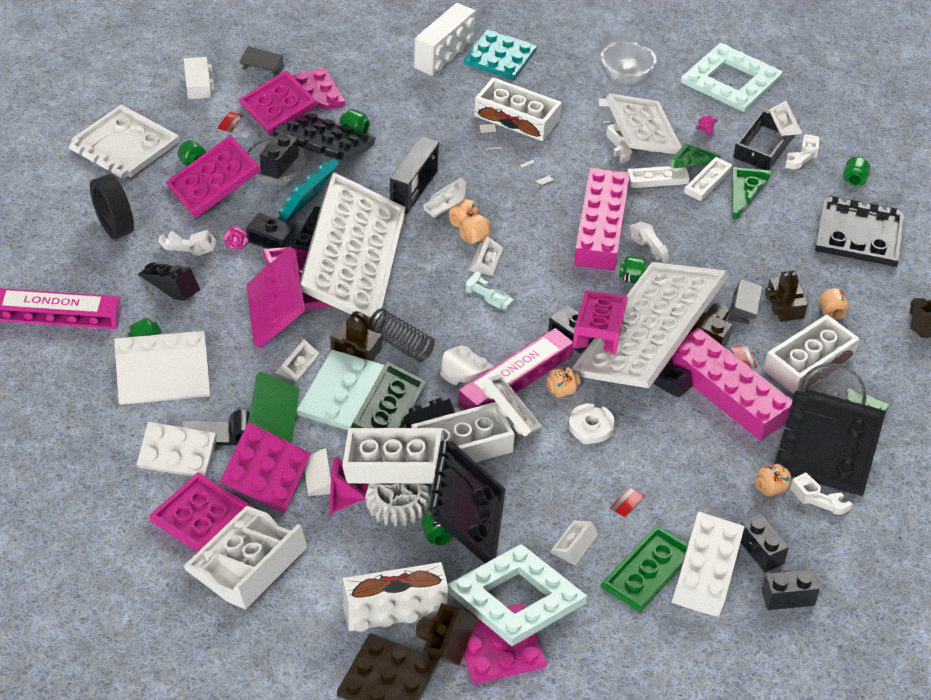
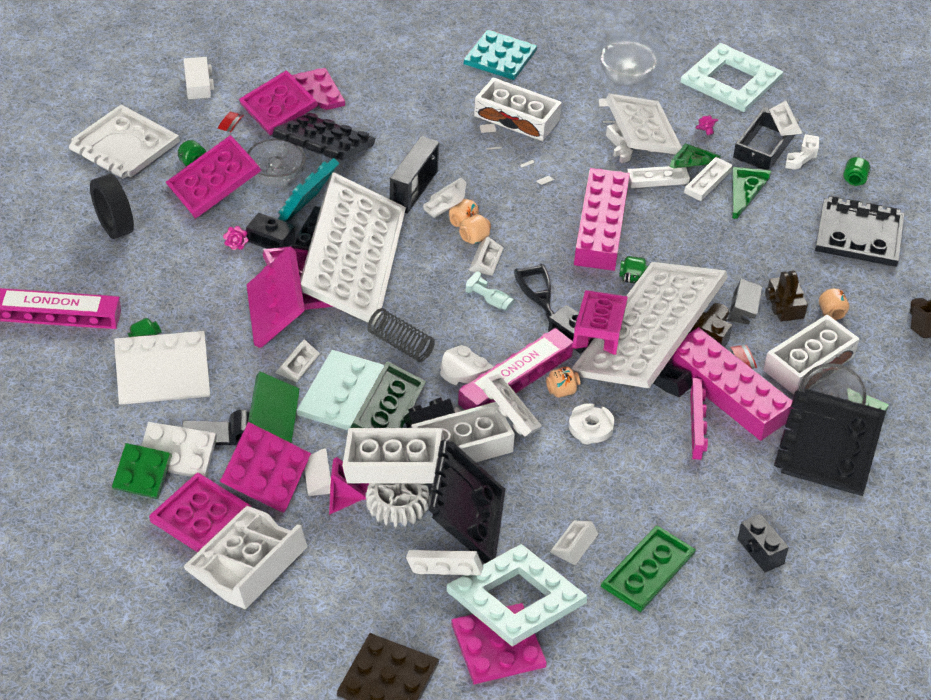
(141, 471): none -> green plate
(173, 280): black slope -> none
(198, 244): white piece -> none
(262, 59): dark grey hinge -> none
(279, 155): black brick -> none
(355, 338): dark brown brick -> none
(356, 120): green head -> none
(394, 596): white brick -> none
(435, 532): green head -> none
(444, 39): white brick -> none
(444, 562): none -> white plate
(446, 633): dark brown brick -> none
(541, 297): none -> black piece
(627, 502): sticker -> none
(644, 234): white piece -> none
(698, 412): none -> plate
(708, 564): white brick -> none
(772, 480): light nougat head -> none
(790, 589): black brick -> none
(831, 502): white piece -> none

